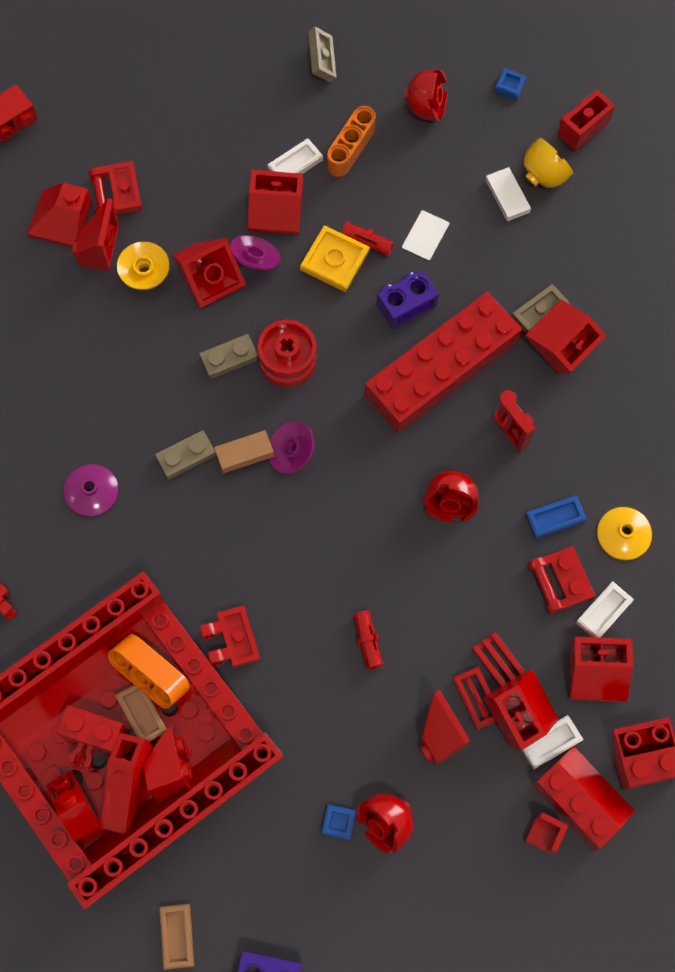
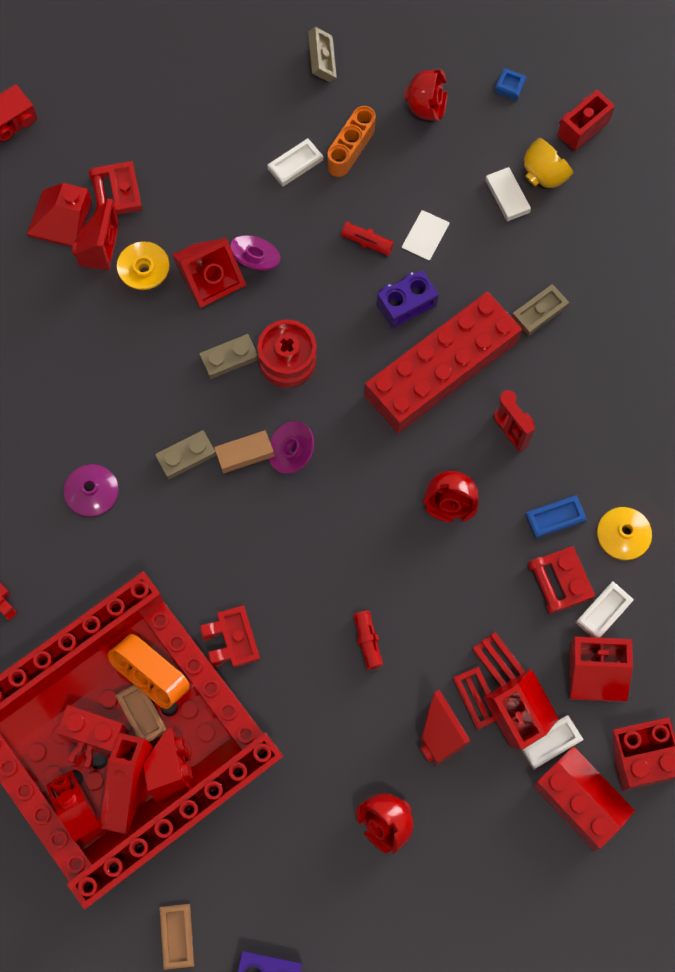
(275, 202): red slope -> none
(334, 258): yellow plate -> none
(338, 822): blue tile -> none
(546, 833): red panel -> none
(565, 336): red slope -> none

